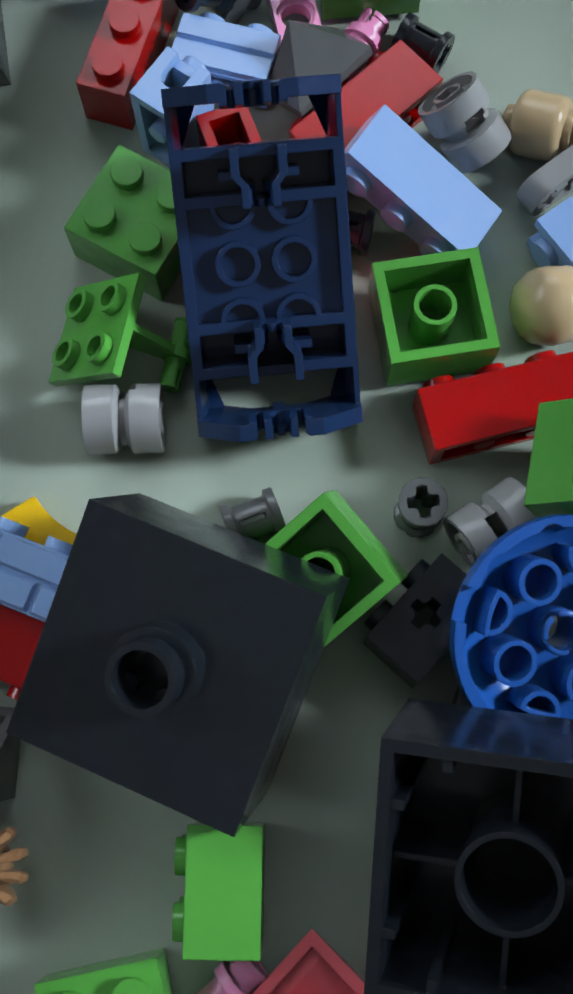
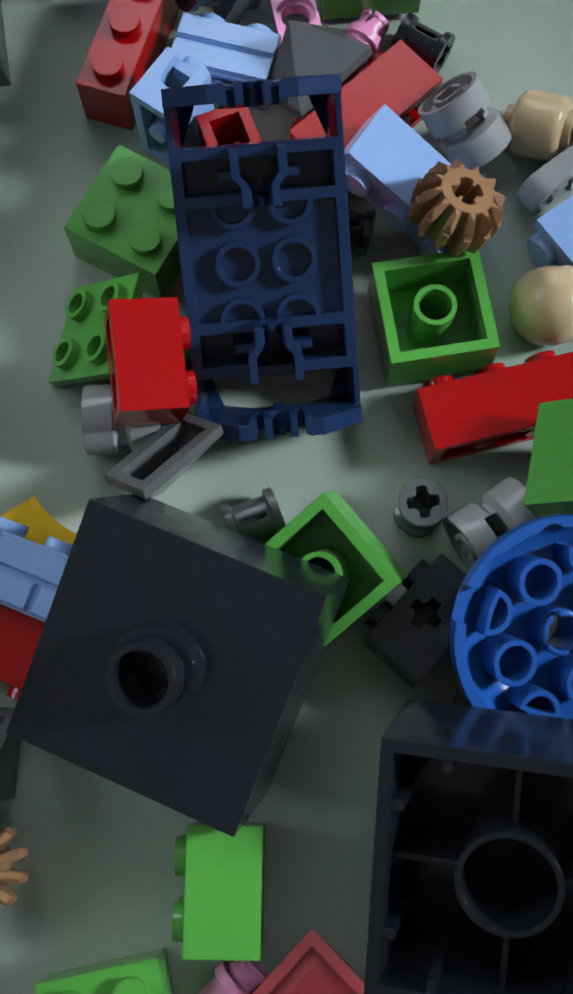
(148, 361): none -> red brick
(164, 457): none -> dark grey slope
(456, 207): none -> medium nougat gear

